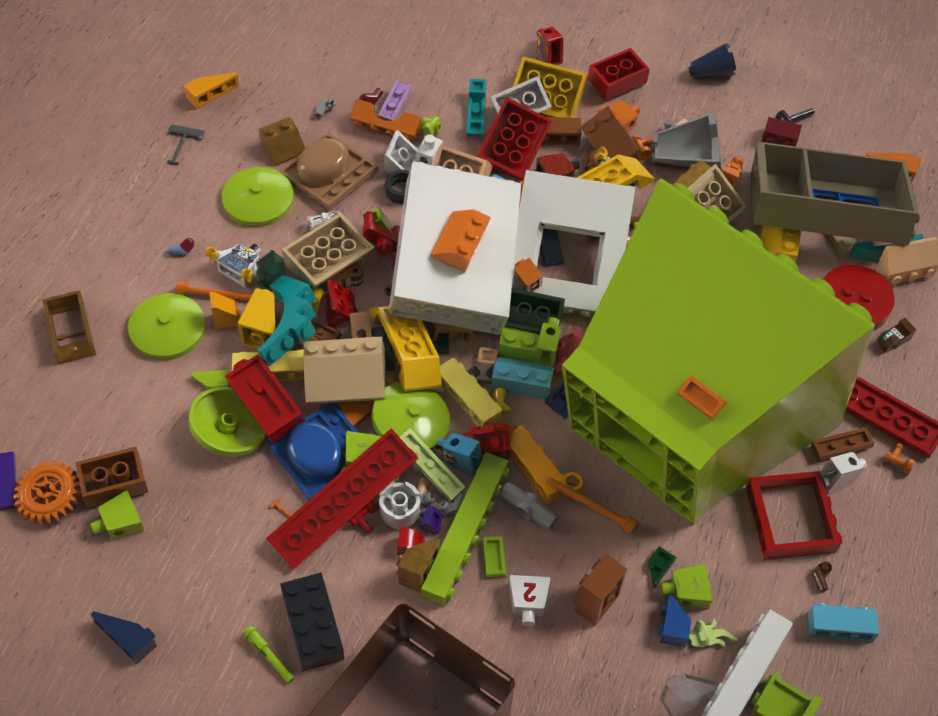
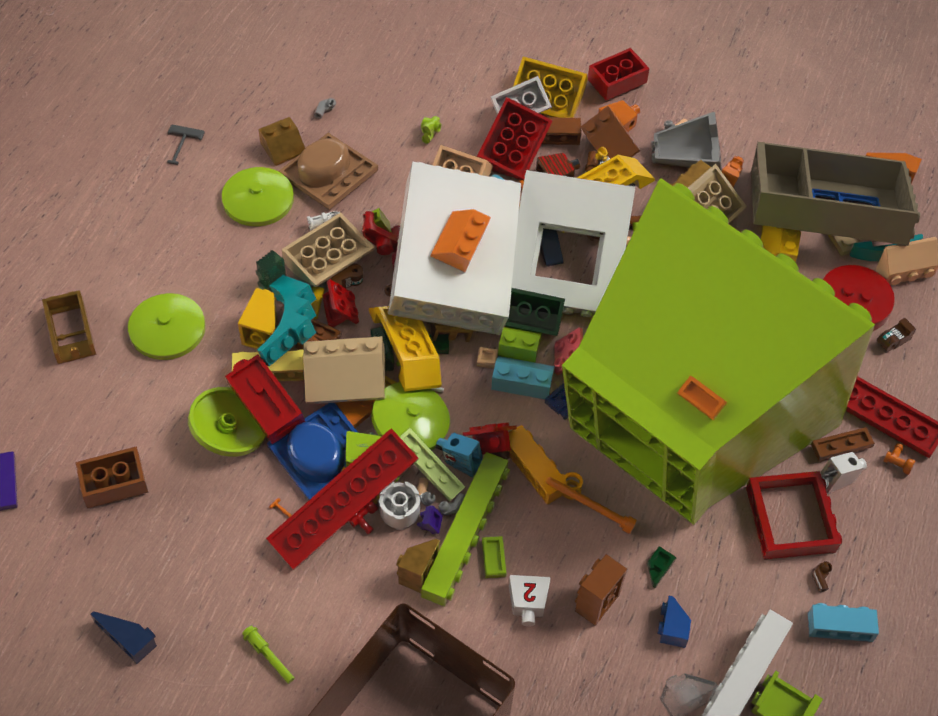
(48, 492): orange gear -> none
(118, 518): lime torso -> none
(183, 249): arm -> none
(184, 289): orange piece -> none
(209, 88): light orange slope -> none
(211, 379): lime tile -> none
(224, 311): light orange slope -> none
(236, 262): torso -> none
(312, 621): black brick -> none
(360, 325): medium nougat torso -> none
(364, 115): orange arch -> none
(372, 97): dark red arm -> none
(393, 178): black tyre -> none
(395, 101): lavender hinge -> none
(399, 154): white slope -> none
(407, 539): red brick -> none
(428, 149): white torso -> none
(469, 394): light yellow brick -> none
(476, 107): teal slope -> none
(483, 373): dark tan tile -> none
(498, 395): yellow arm -> none
(527, 275): orange brick -> none
(528, 506): light grey piece -> none
(548, 342): lime torso -> none
(550, 40): red torso -> none
(645, 151): orange piece -> none
(689, 587): lime torso -> none
(705, 635): yellowish green piece -> none
(714, 64): dark blue cone -> none
(781, 132): dark red brick -> none
(782, 115): black piece -> none

